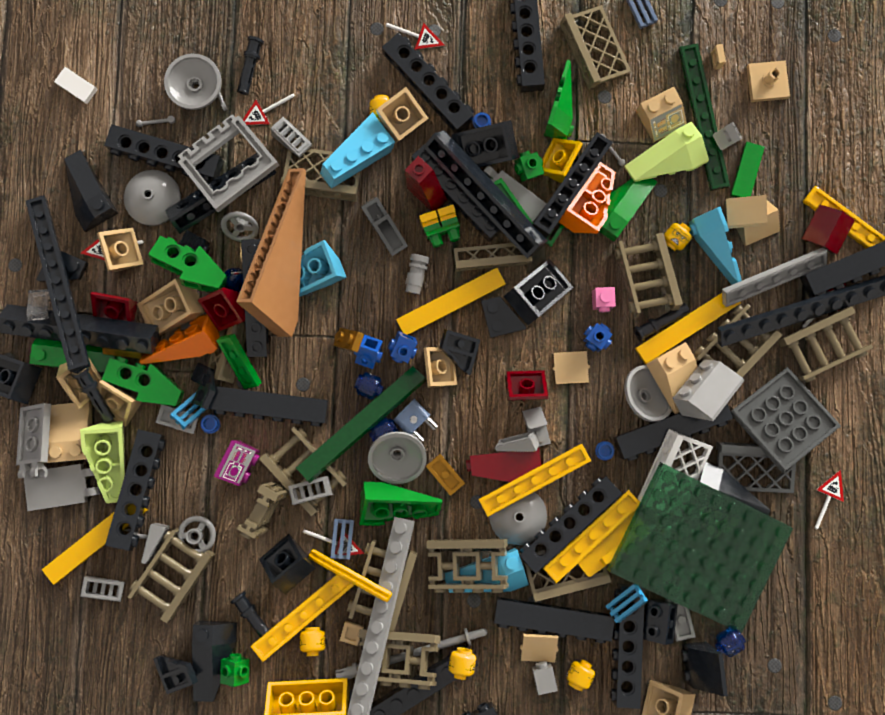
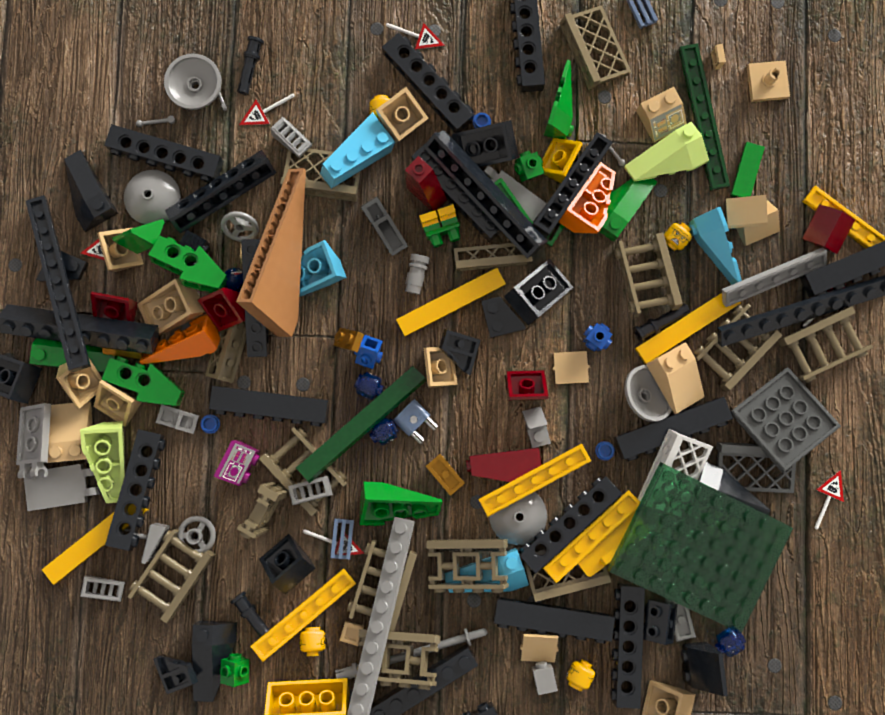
(38, 304): clear tile -> none
(76, 85): white tile -> none
(89, 387): black pin -> none
(141, 237): none -> green slope
(179, 420): dark azure tile -> none
(205, 377): black tile -> none
(234, 186): light grey hinge -> none
(239, 361): green plate -> none
(350, 575): yellow axle -> none
(400, 466): light grey dish -> none
(402, 347): blue brick -> none
(462, 663): yellow head -> none
(519, 443): light grey slope -> none
(603, 299): bright pink brick -> none
(614, 611): dark azure tile -> none
(707, 390): slope -> none
(727, 136): light grey slope -> none

